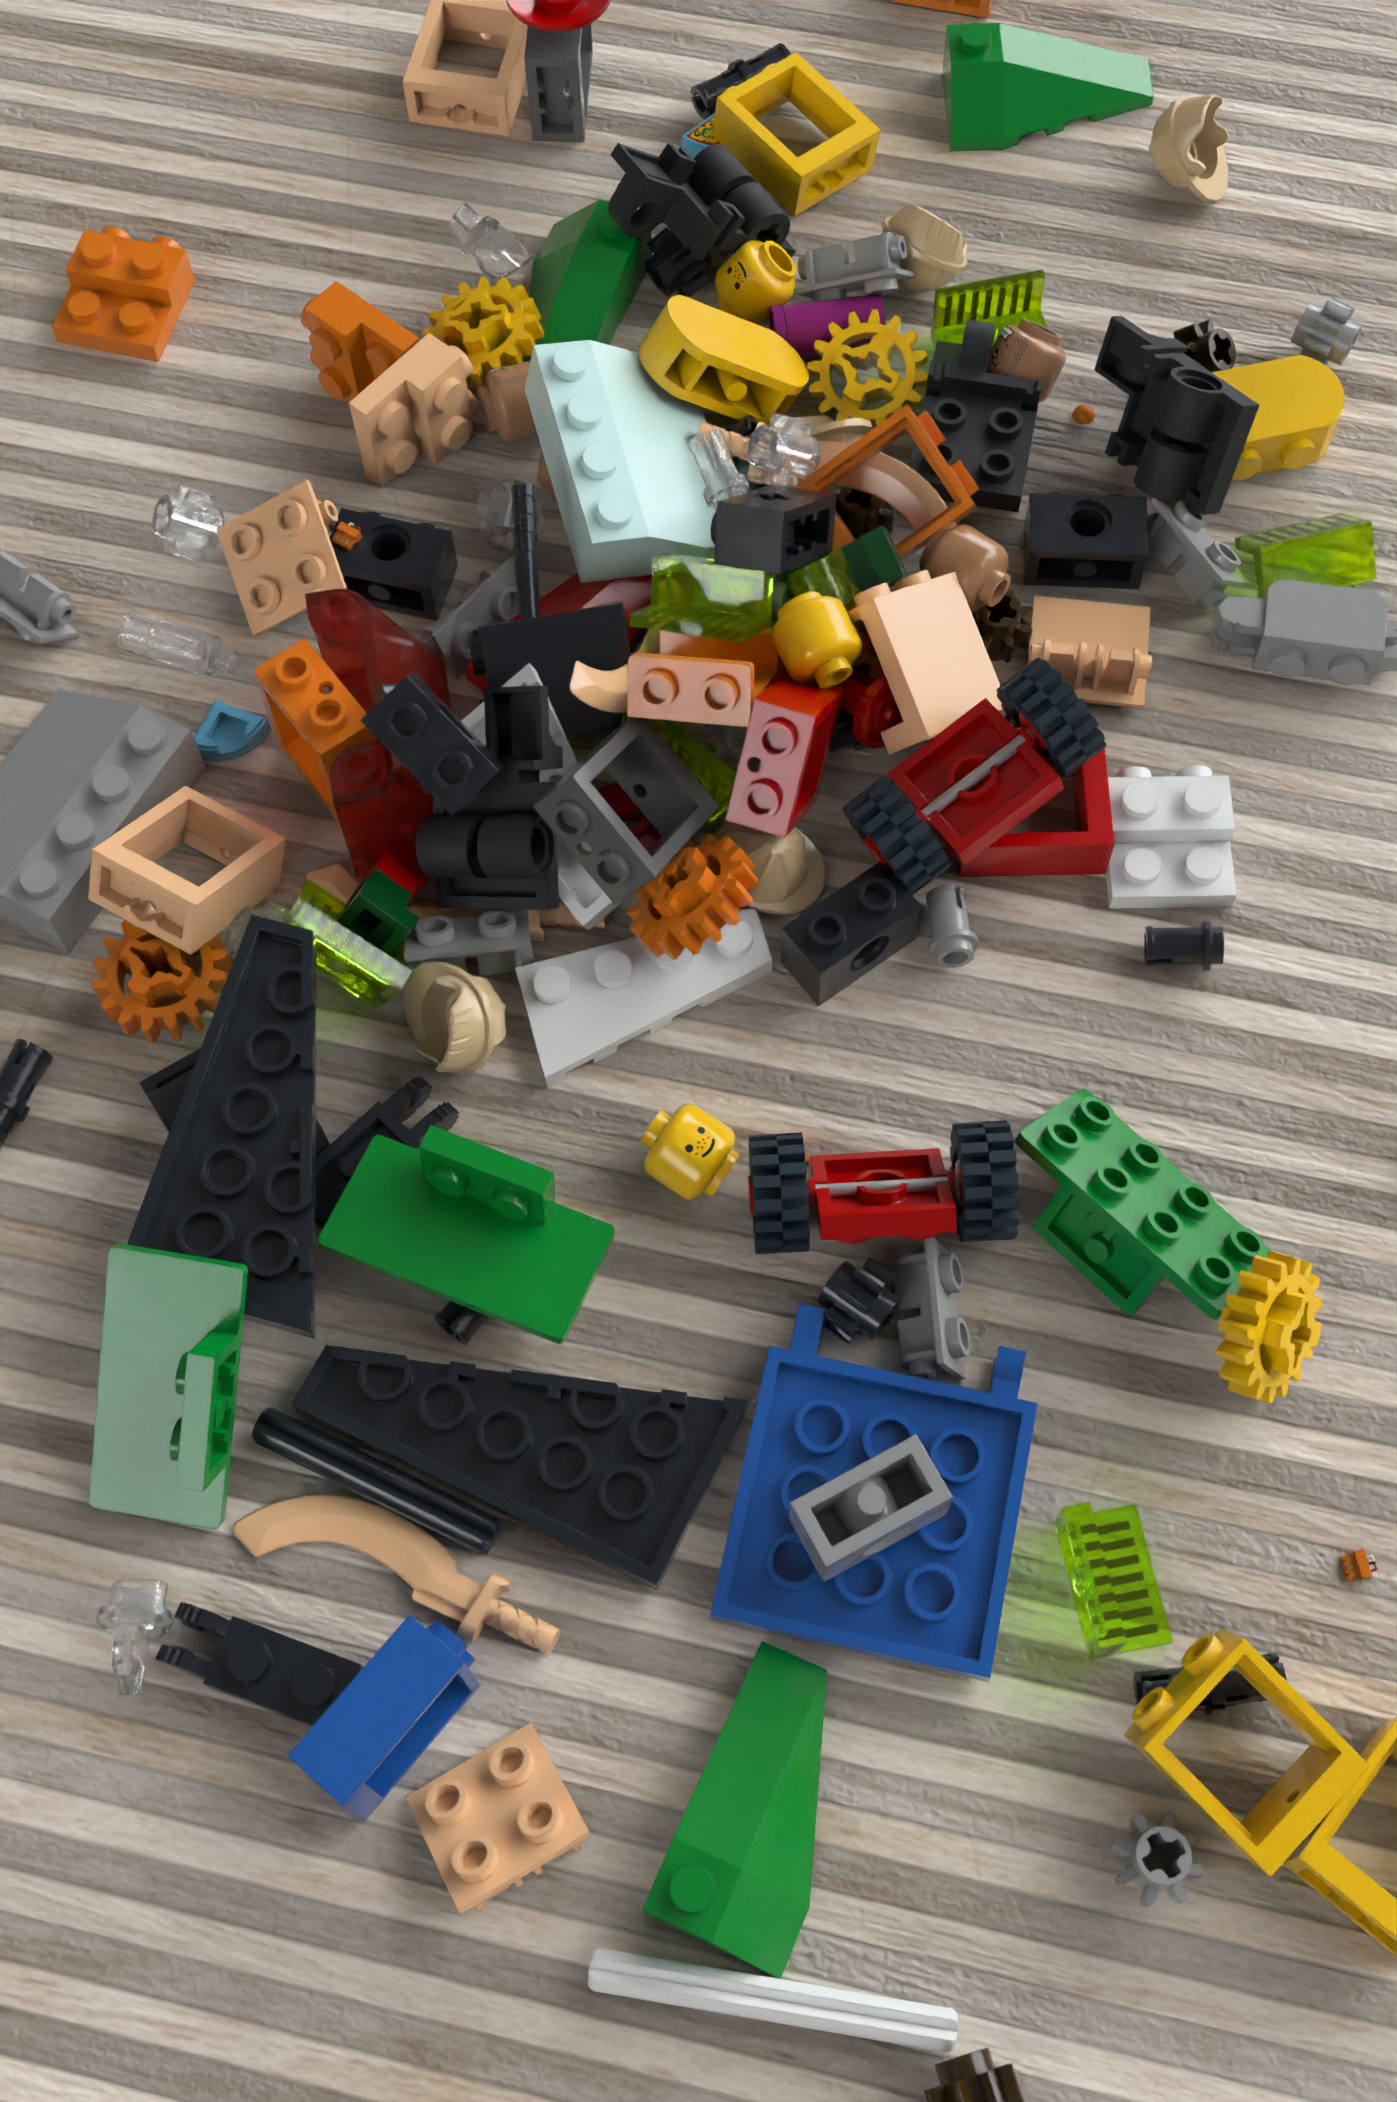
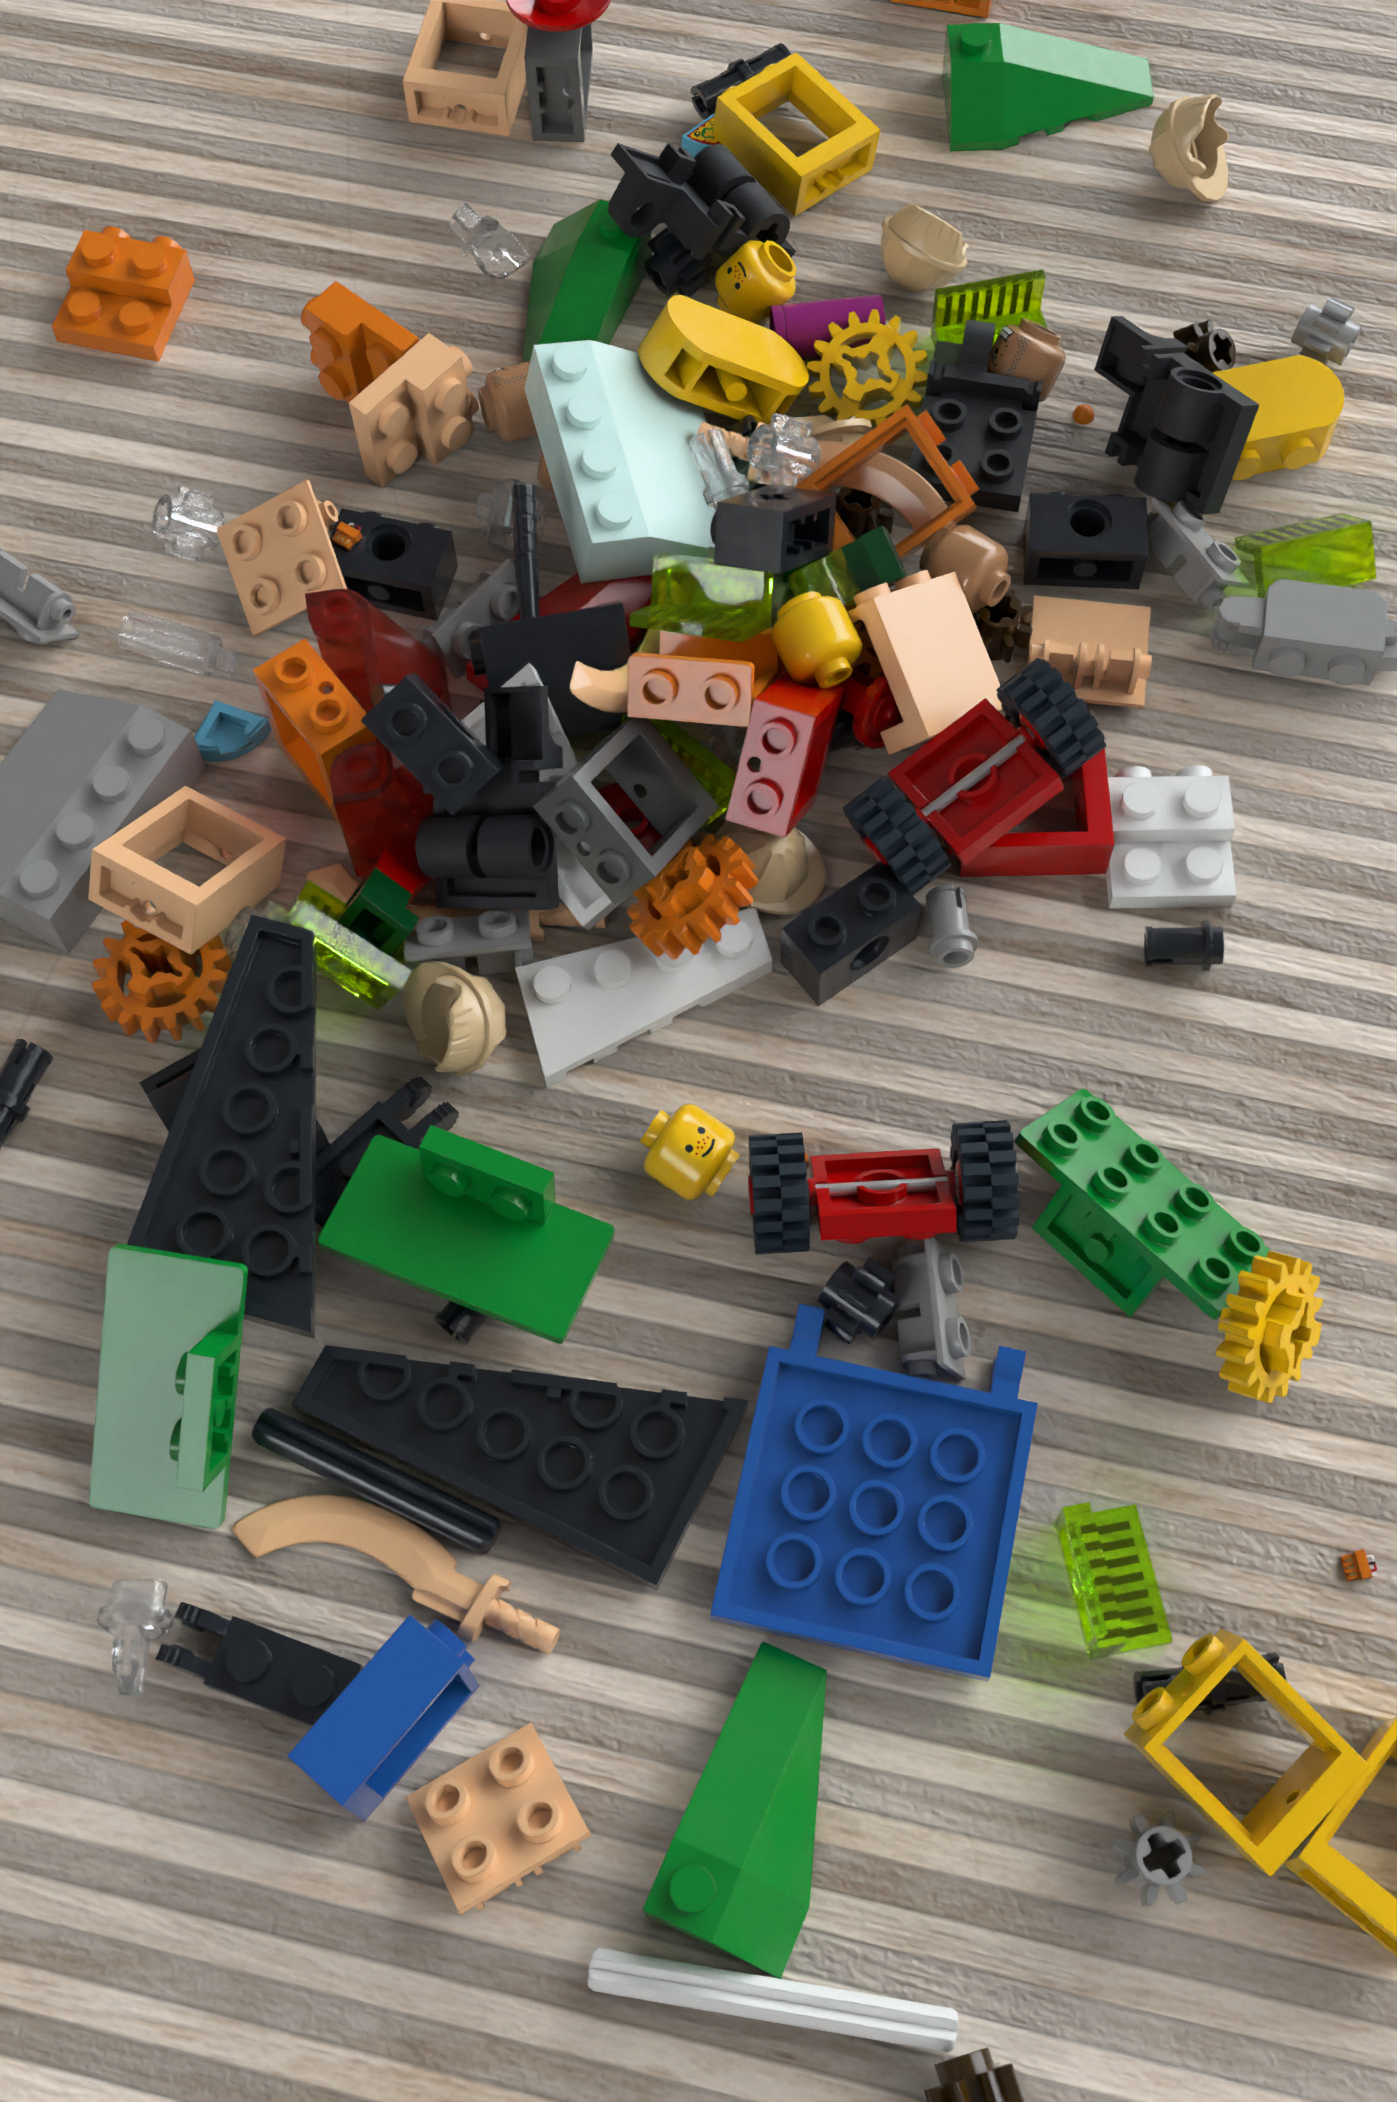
(488, 325): yellow gear -> none
(870, 1507): light grey brick -> none
(874, 269): light grey hinge -> none

